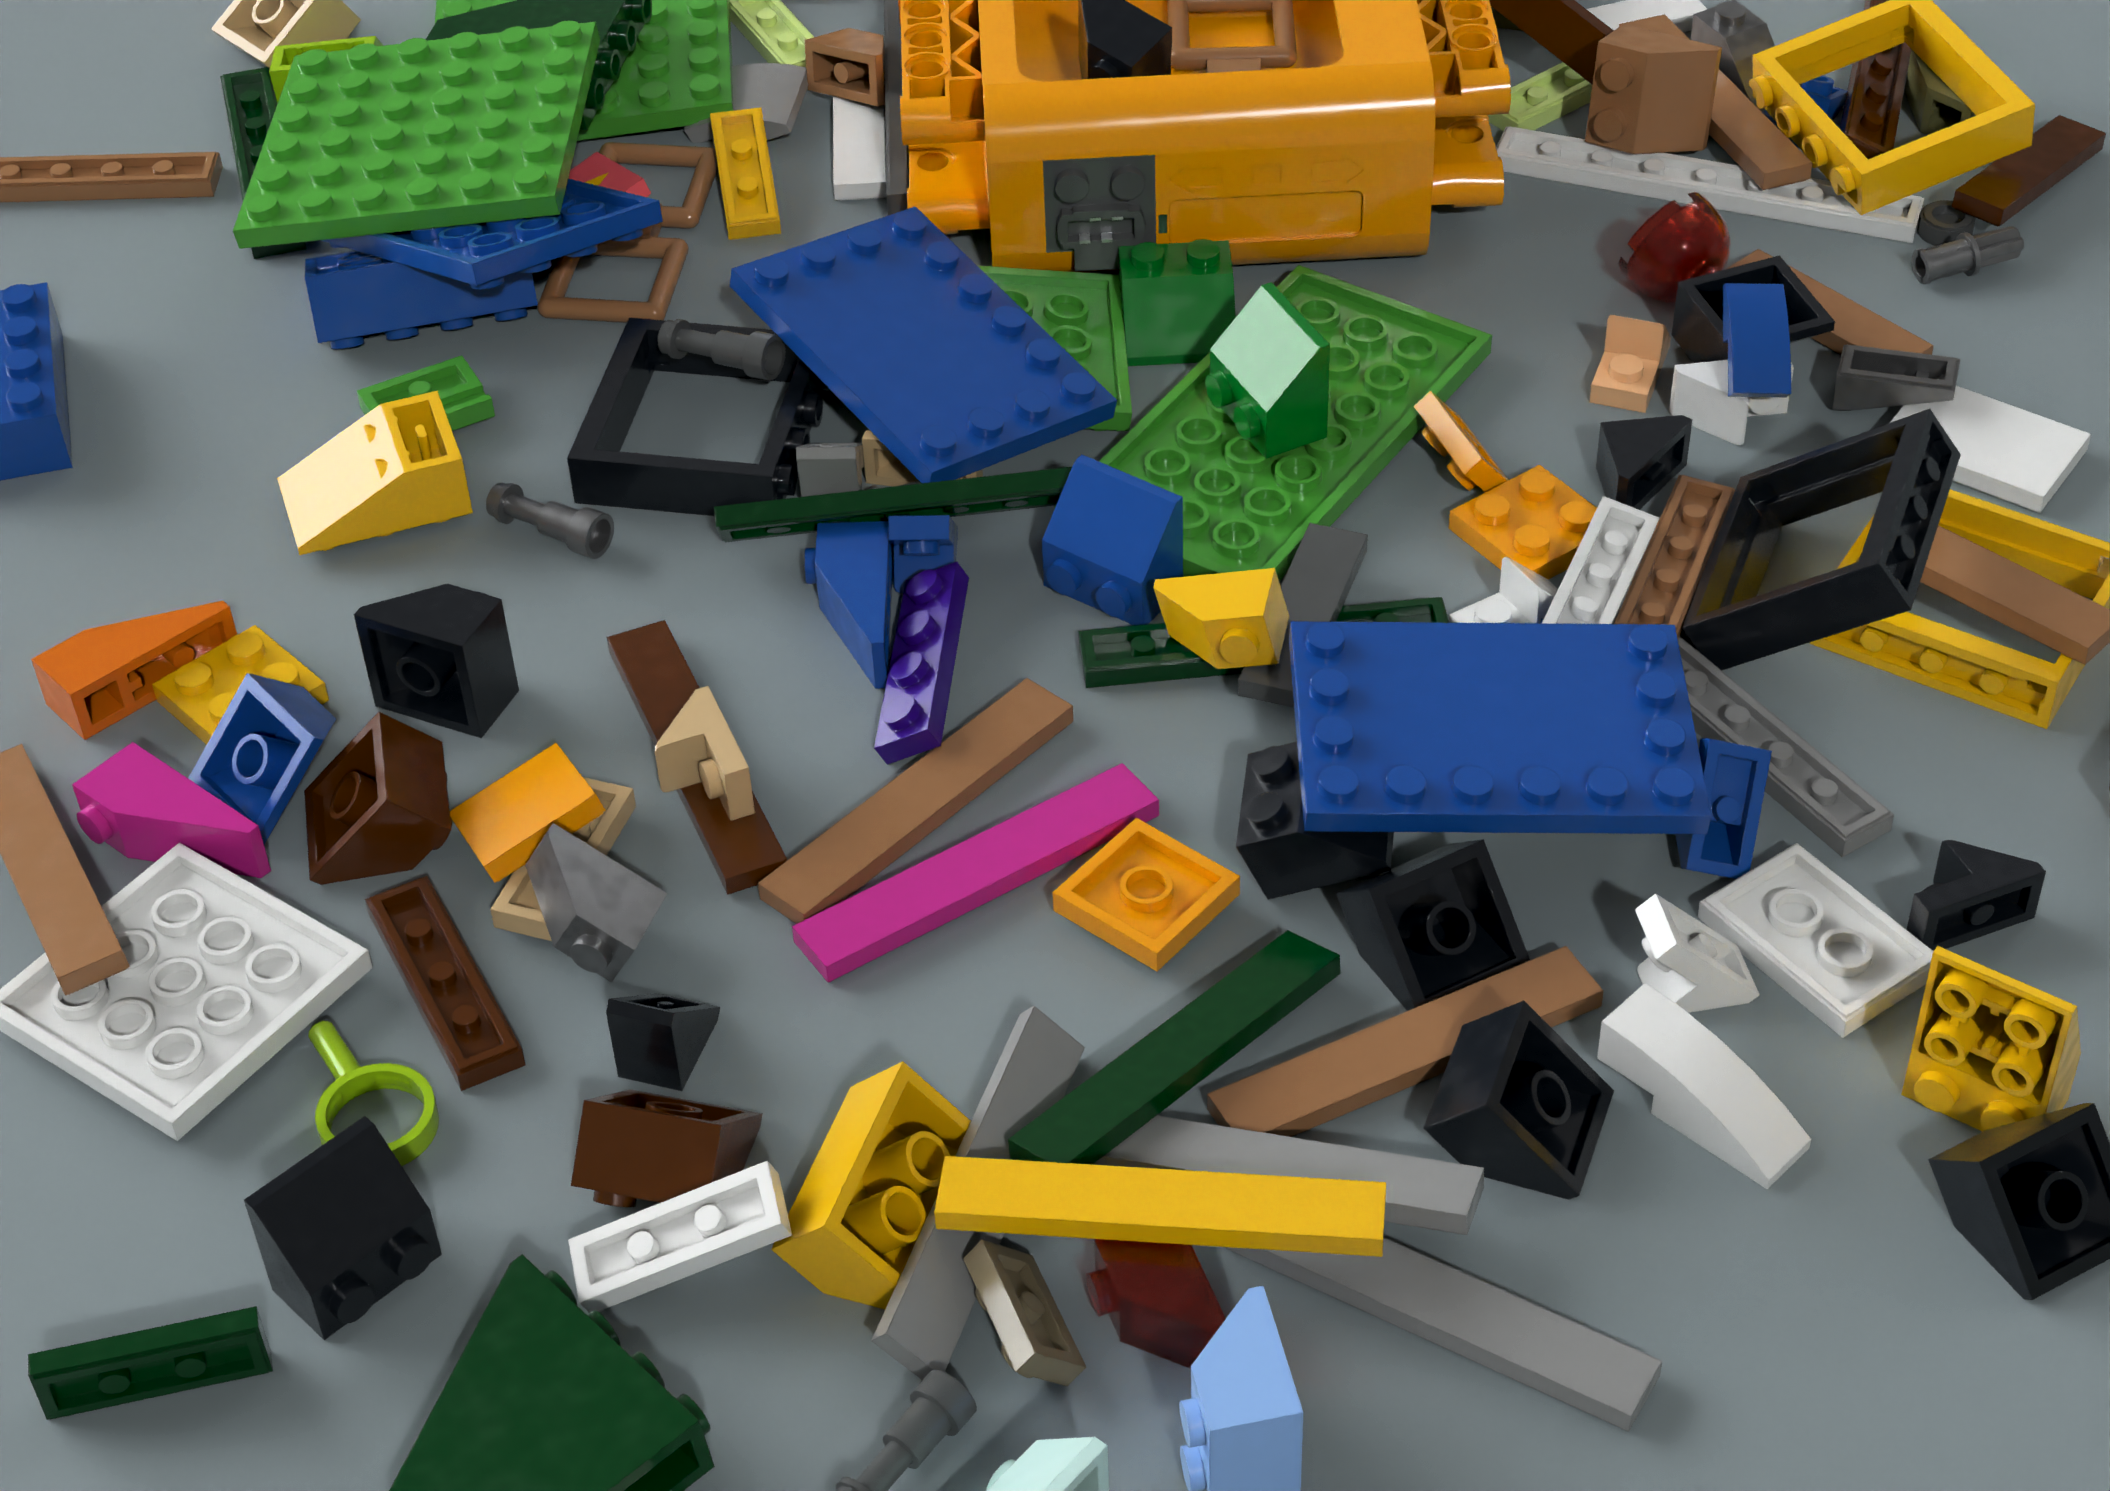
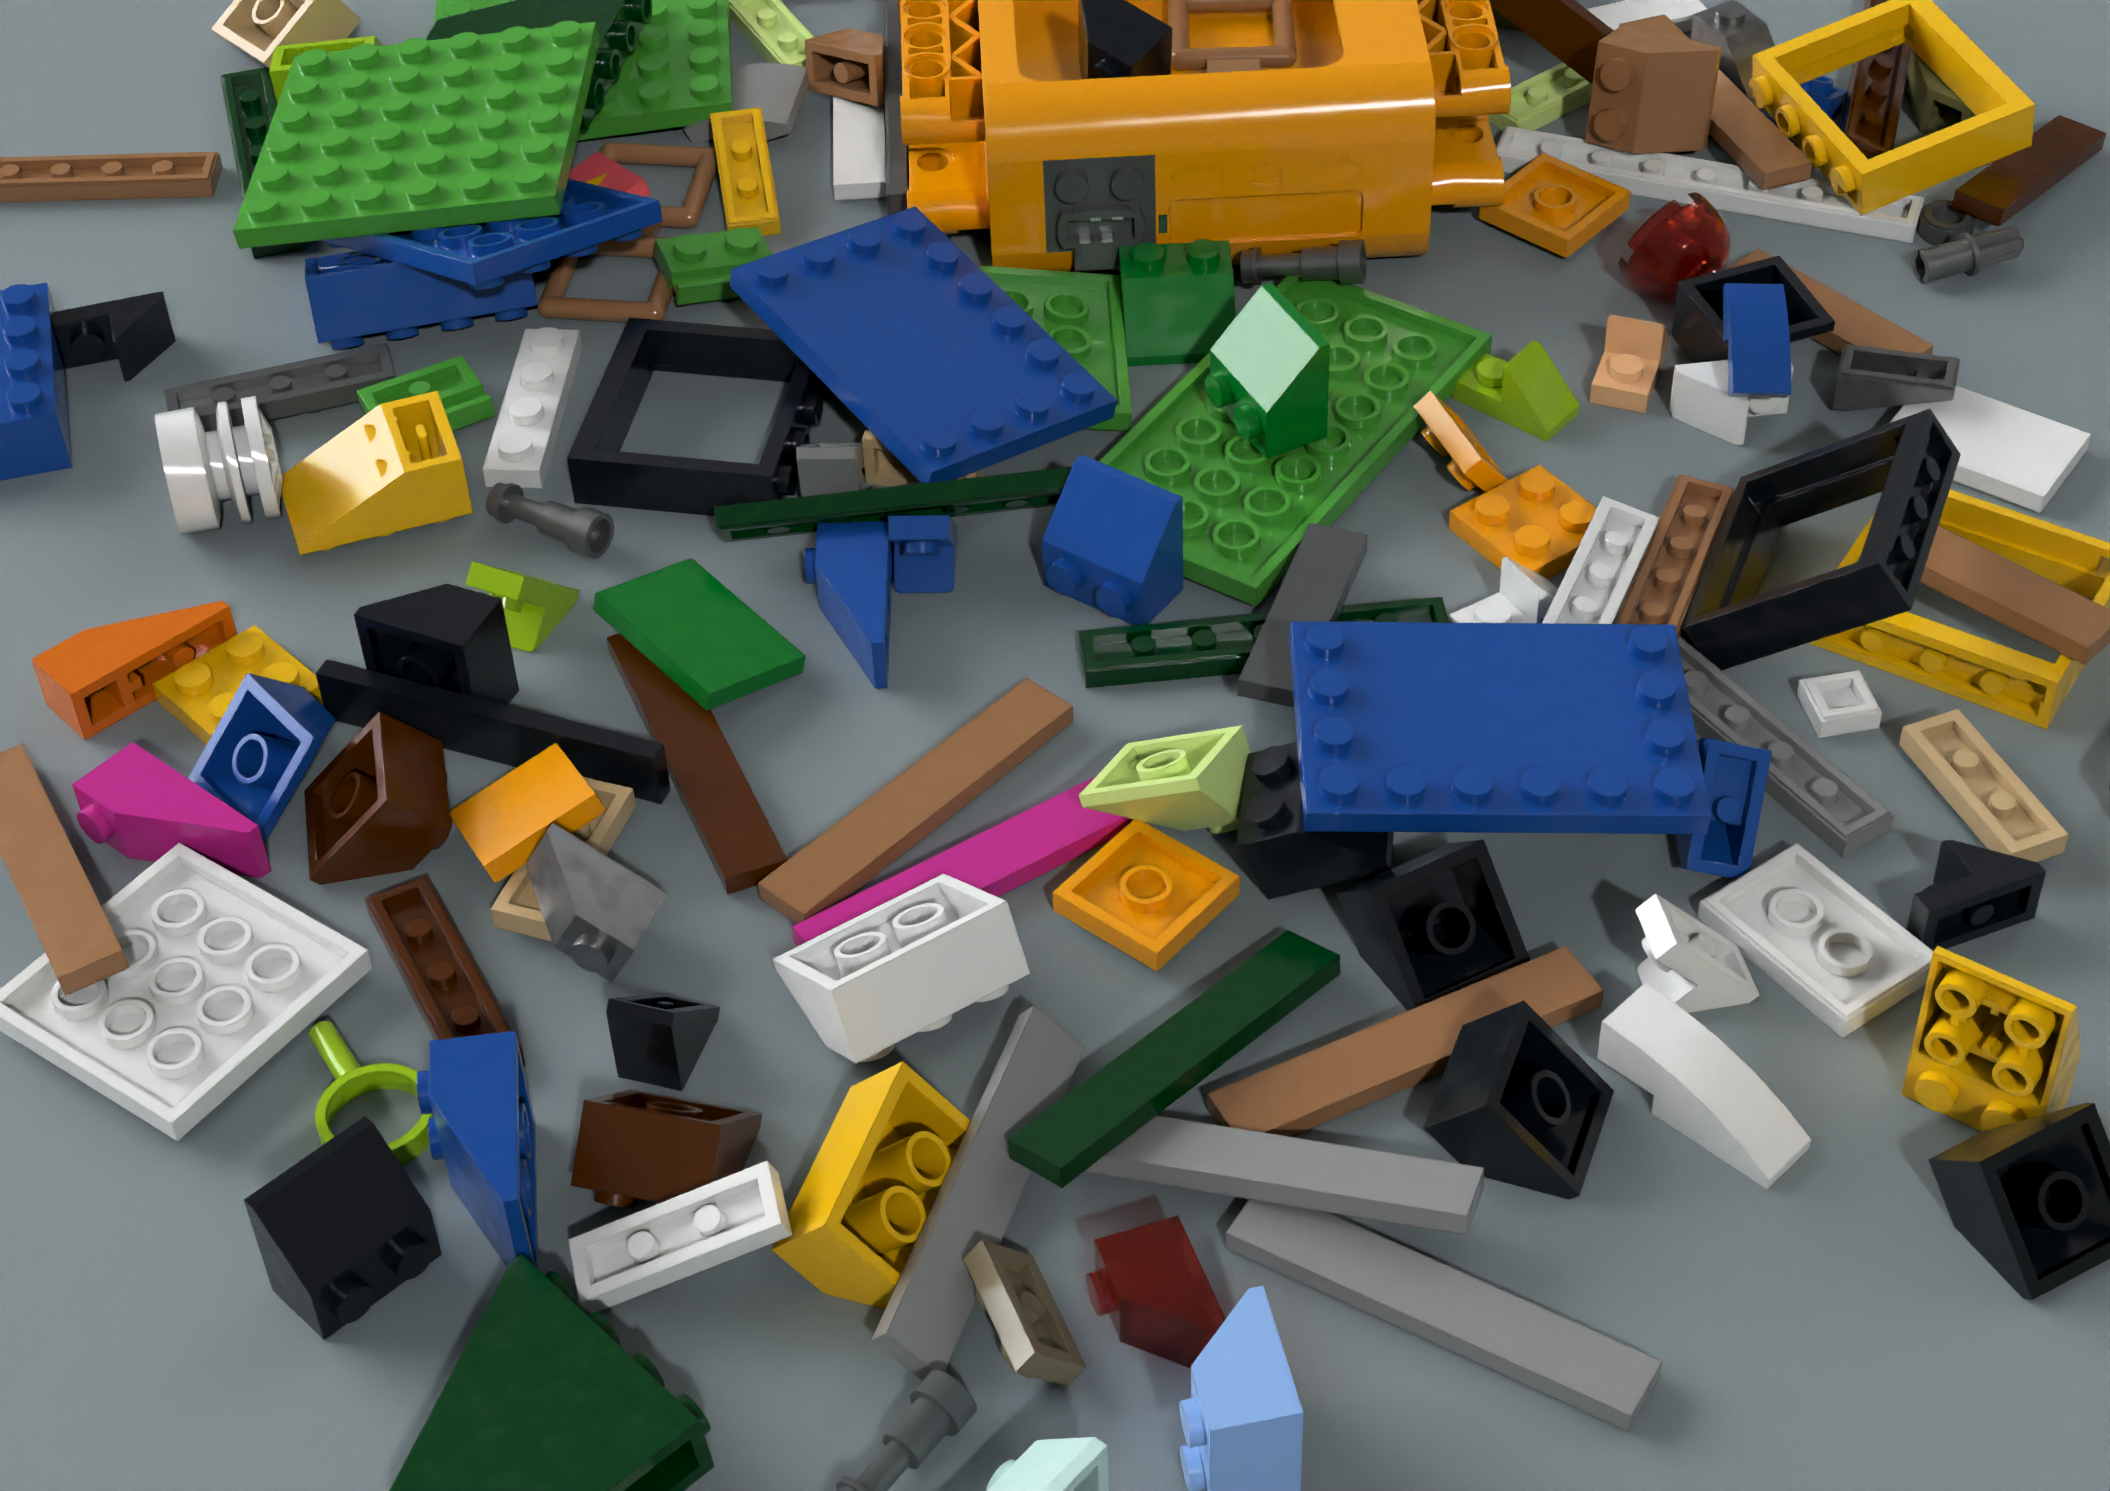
(121, 329): none -> black slope
(150, 1363): dark green tile -> none
(218, 465): none -> white wheel
(289, 387): none -> dark grey plate
(485, 1135): none -> blue slope
(494, 728): none -> black tile
(529, 603): none -> lime slope
(533, 408): none -> white plate
(699, 633): none -> green tile
(701, 264): none -> bright green plate
(703, 750): tan slope -> none
(758, 354): dark grey piece -> none
(904, 967): none -> white slope
(922, 663): dark purple plate -> none
(1162, 1206): yellow tile -> none
(1176, 781): none -> yellowish green slope
(1226, 616): yellow slope -> none
(1339, 262): none -> flat silver piece
(1520, 392): none -> lime slope
(1556, 205): none -> light orange plate
(1641, 456): black slope -> none
(1839, 704): none -> white tile
(1982, 787): none -> tan plate

